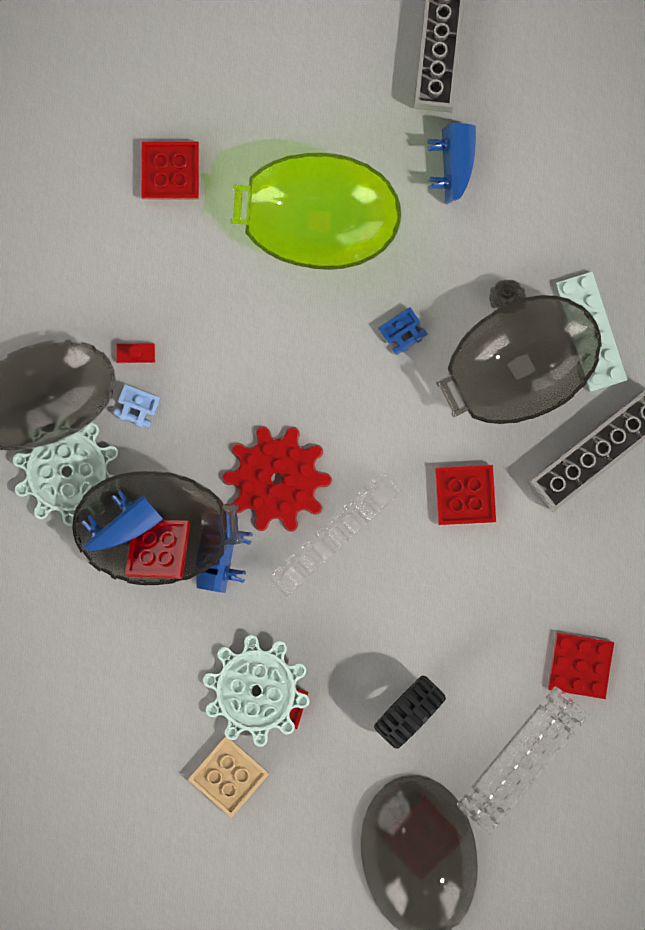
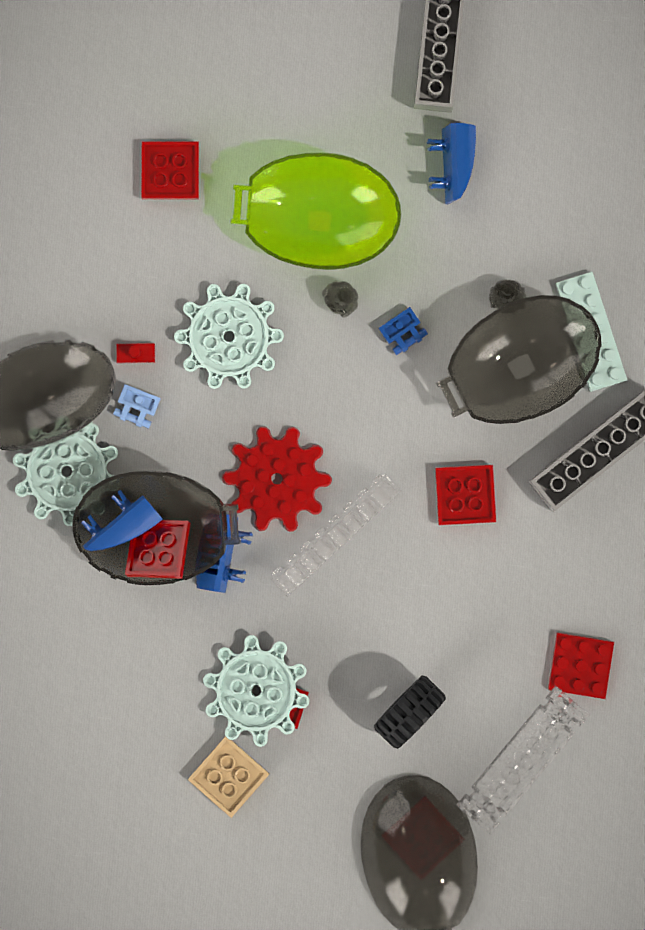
(224, 315): none -> light aqua plate
(340, 298): none -> clear smoke hair

